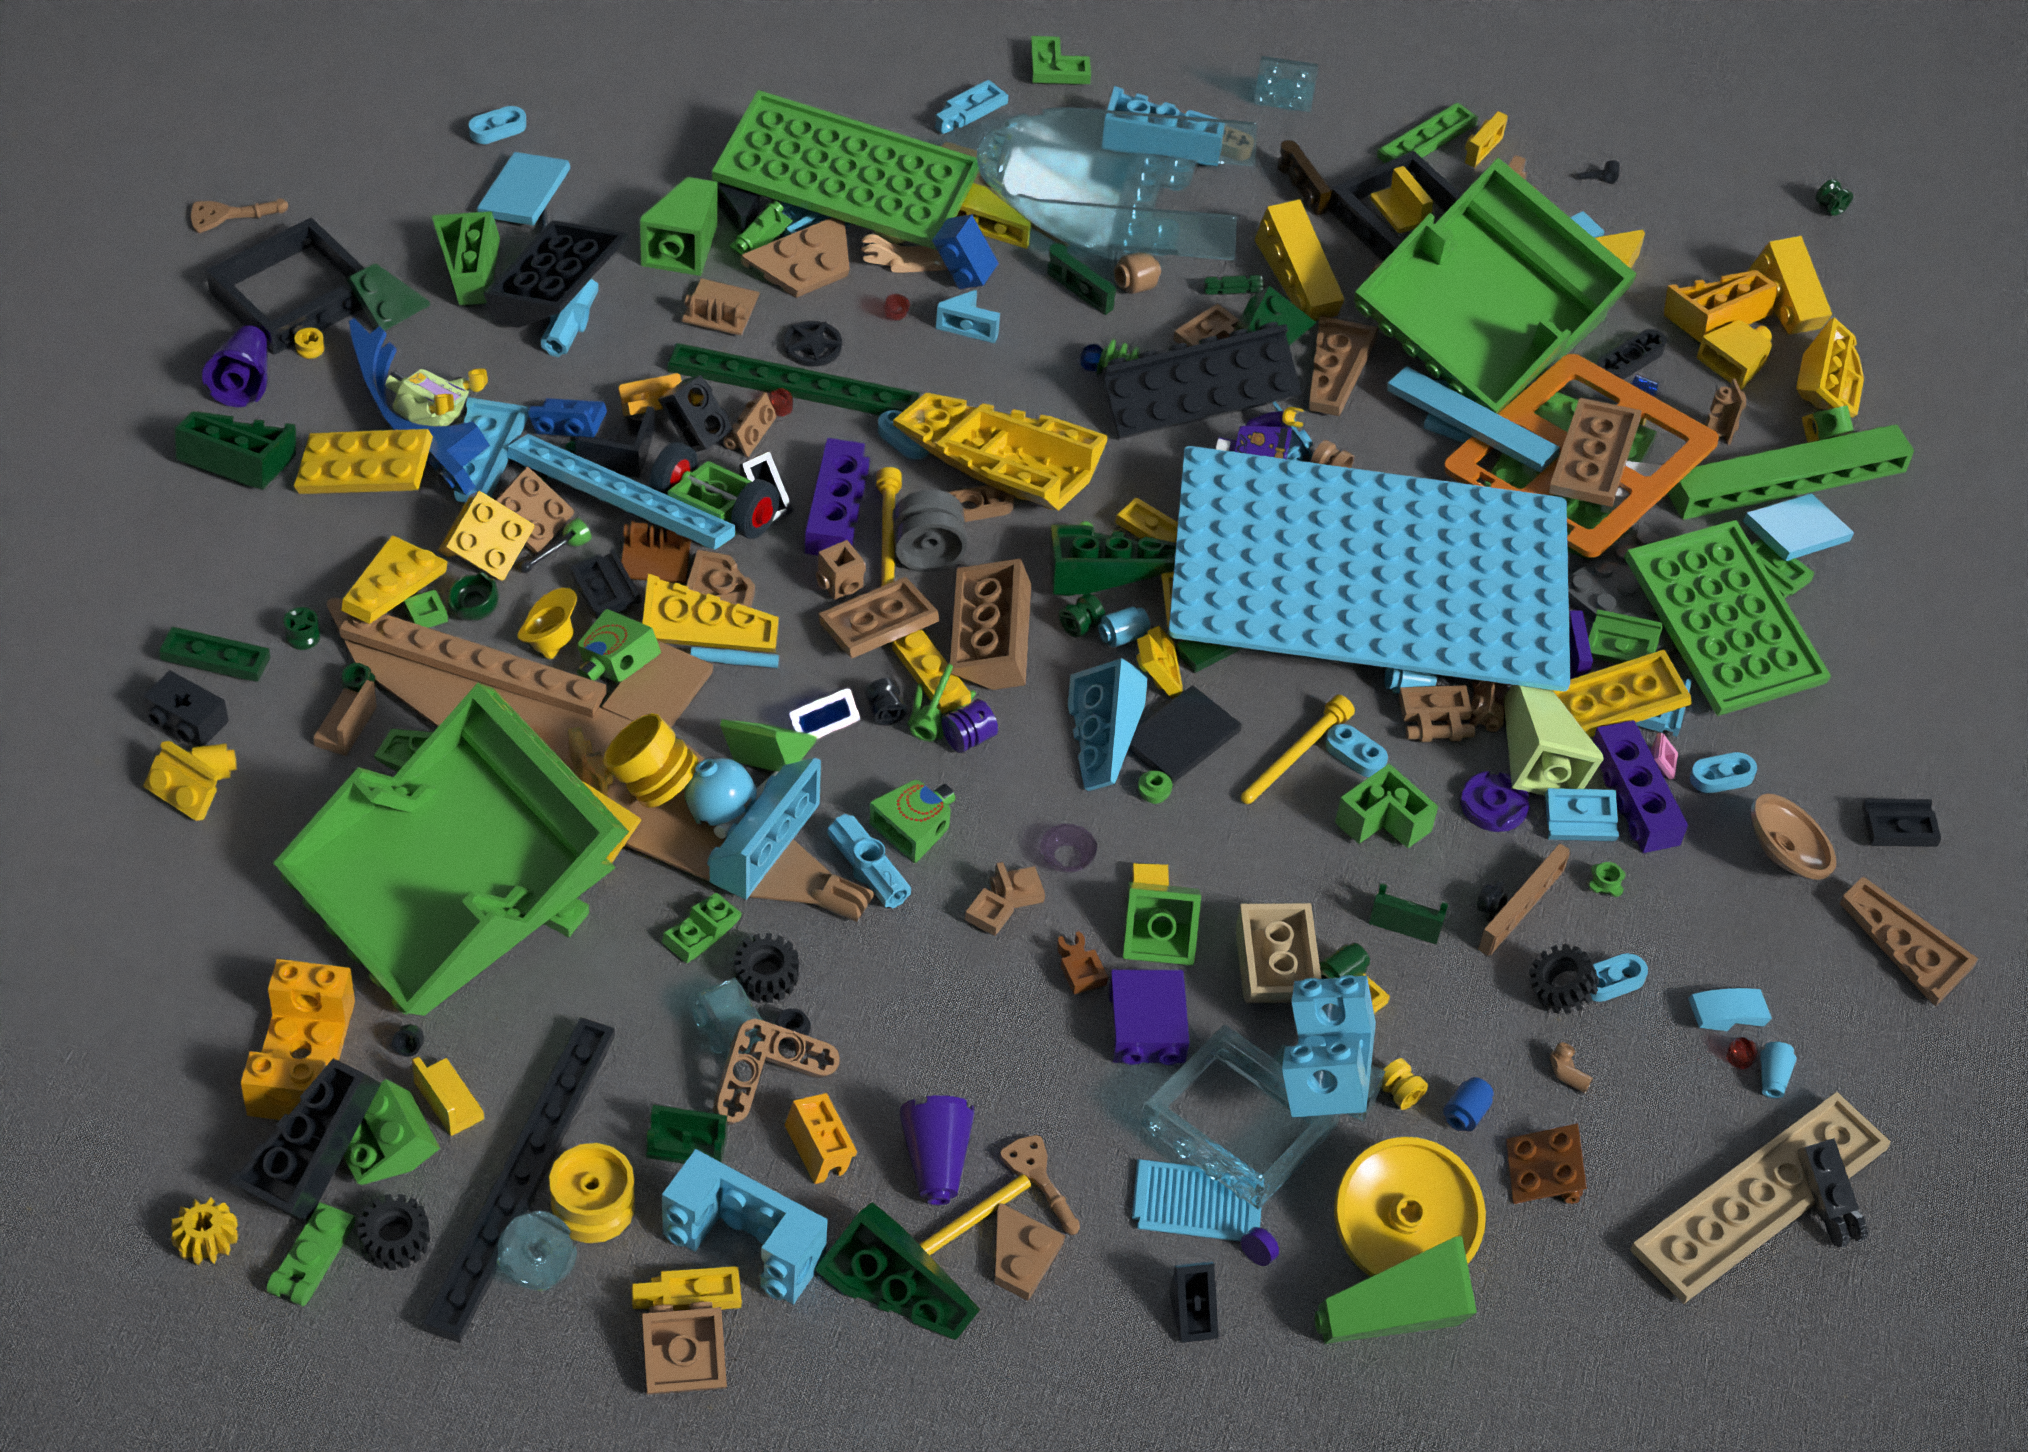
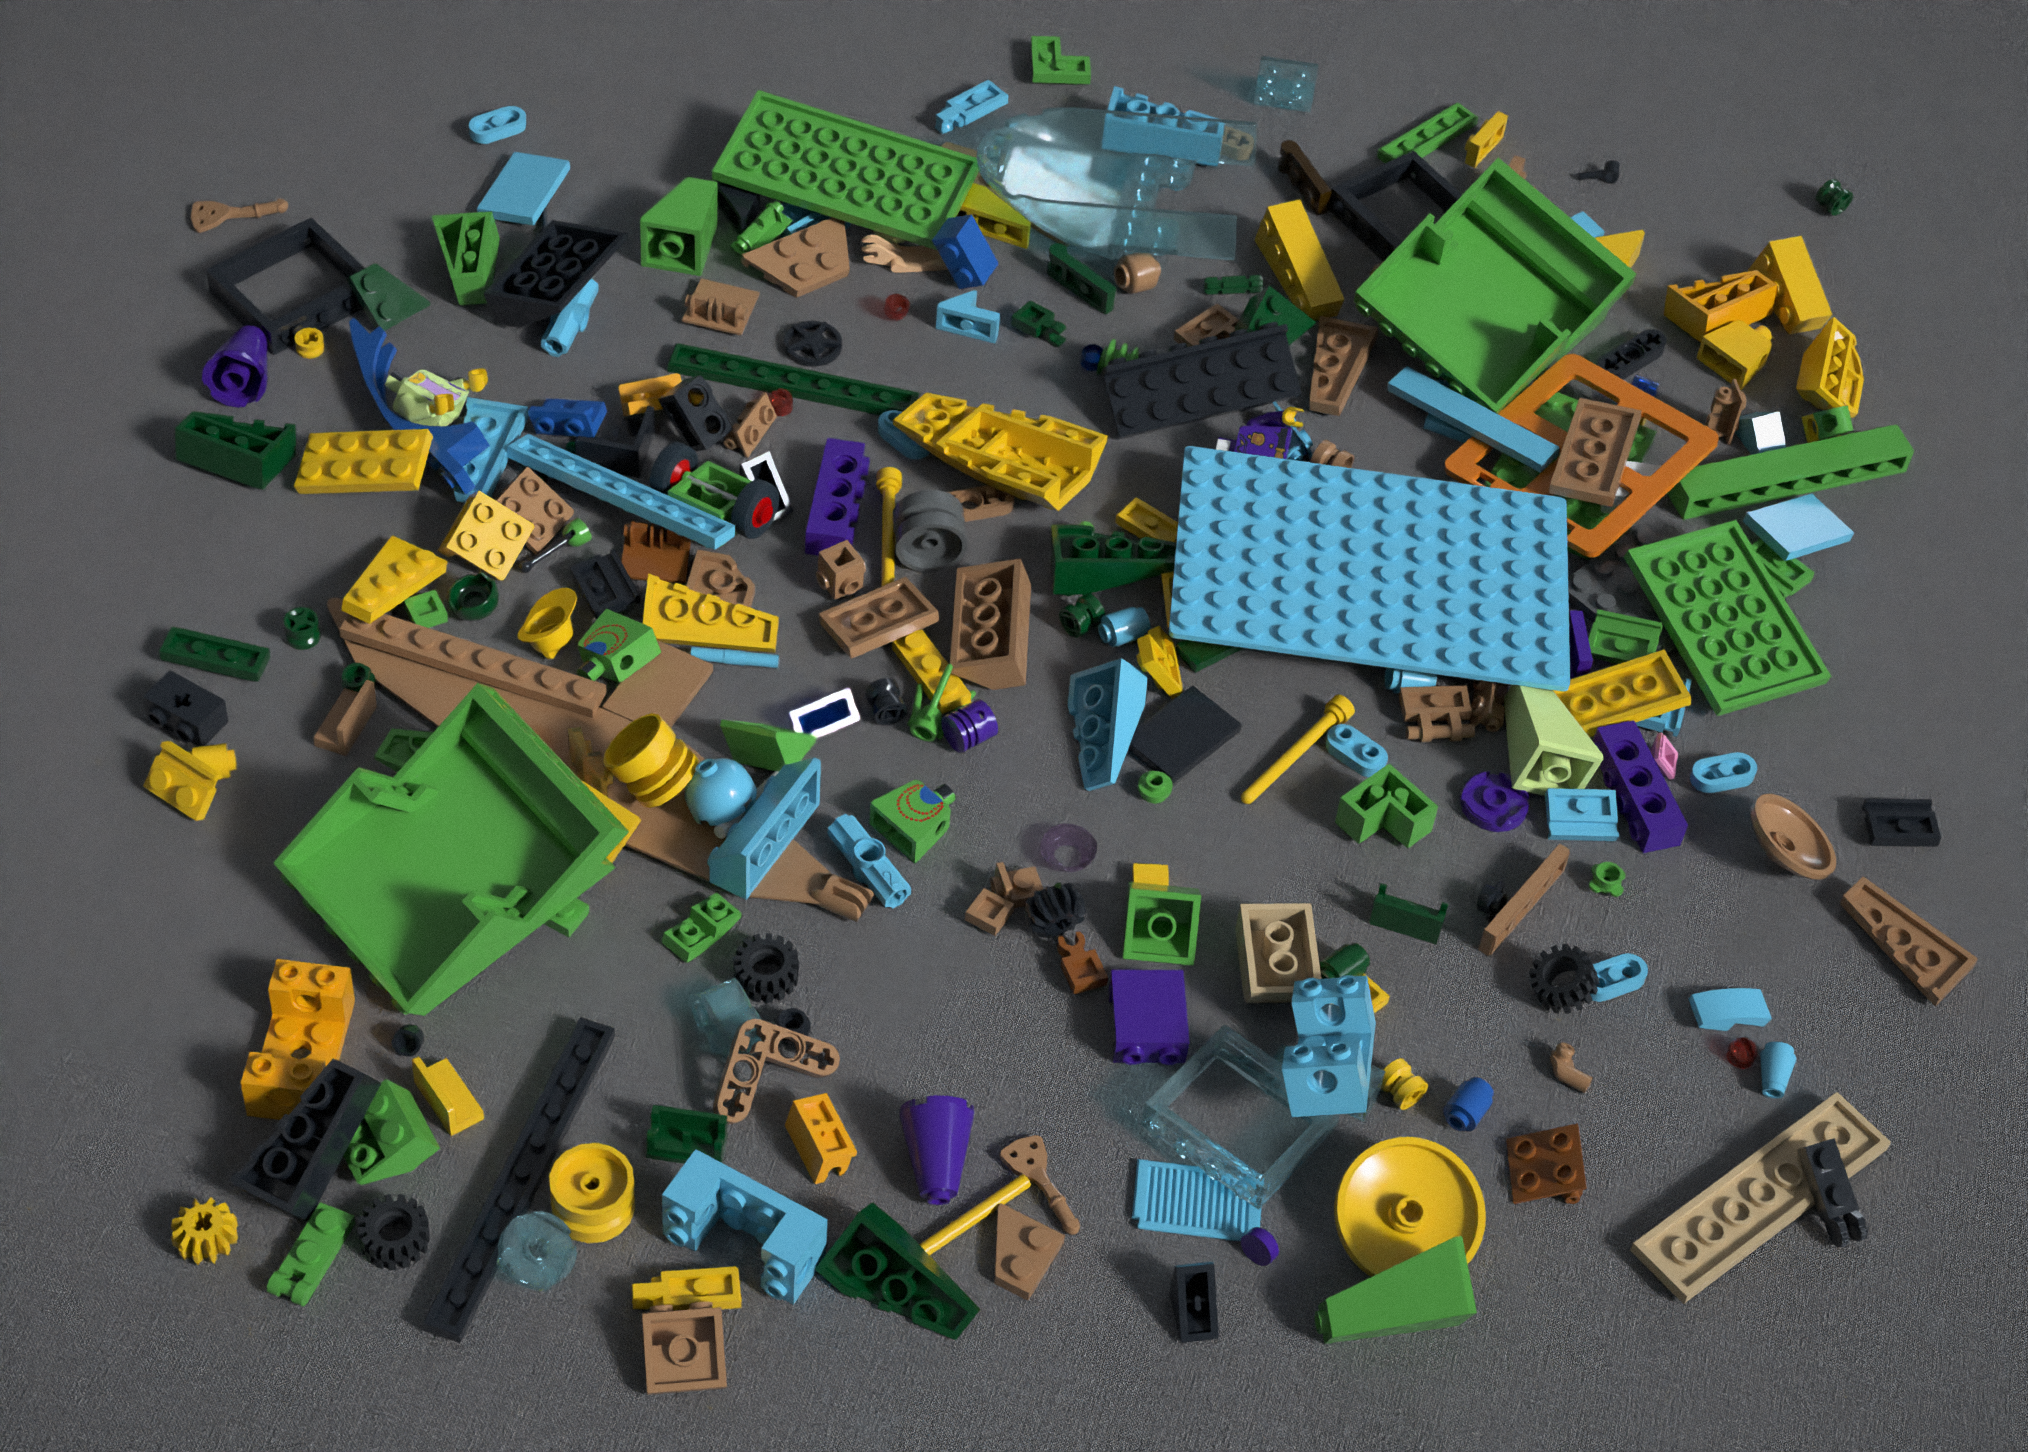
(1037, 320): none -> dark green plate
(1054, 910): none -> black gear
(1404, 203): yellow panel -> none
(1761, 432): none -> slope

